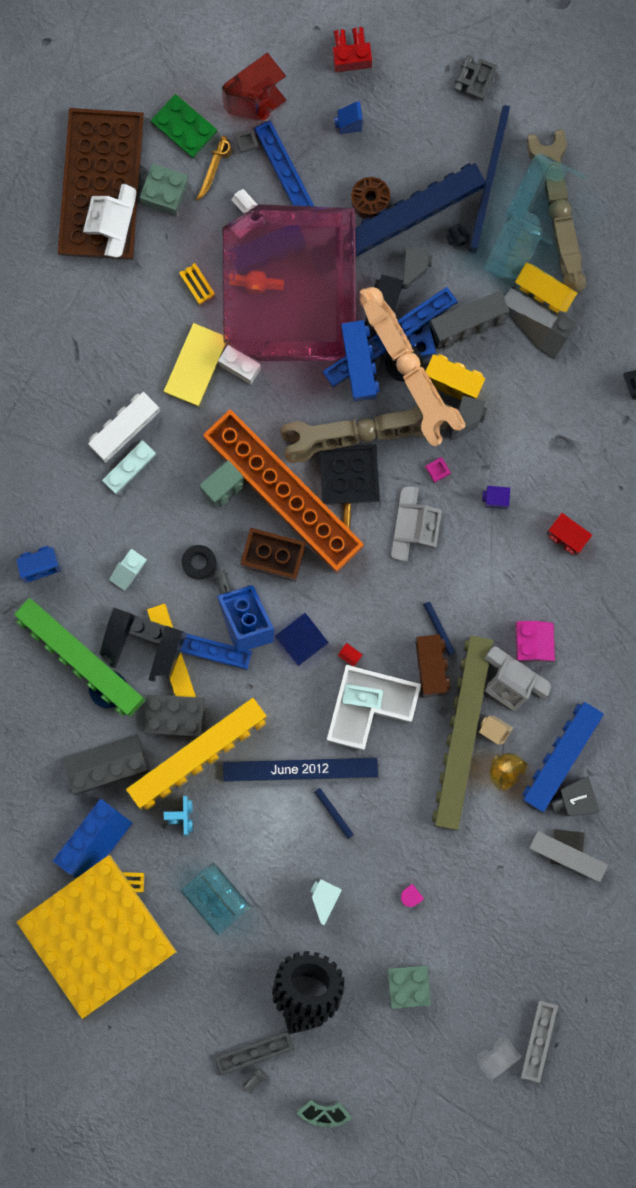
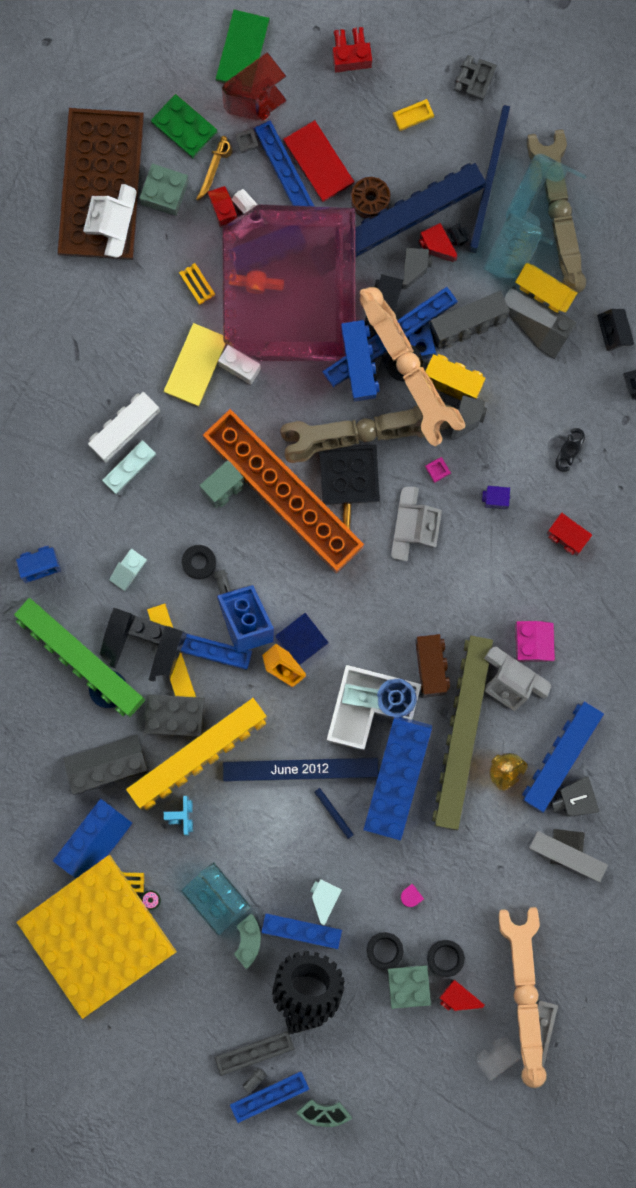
(151, 899): none -> tile
(222, 206): none -> red slope
(242, 44): none -> green tile
(250, 941): none -> sand green brick
(269, 1097): none -> blue plate
(273, 554): reddish brown brick -> none
(283, 665): none -> light orange slope
(301, 931): none -> blue brick
(318, 161): none -> red tile
(349, 118): blue slope -> none
(350, 654): red piece -> none
(396, 698): none -> medium blue cylinder
(397, 777): none -> blue brick
(399, 947): none -> black tyre
(413, 115): none -> yellow tile
(438, 243): none -> red slope
(438, 627): dark blue bar -> none
(459, 998): none -> red slope
(460, 958): none -> black tyre
(495, 729): tan brick -> none
(526, 994): none -> light nougat piece
(570, 441): none -> black piece
(615, 329): none -> black panel

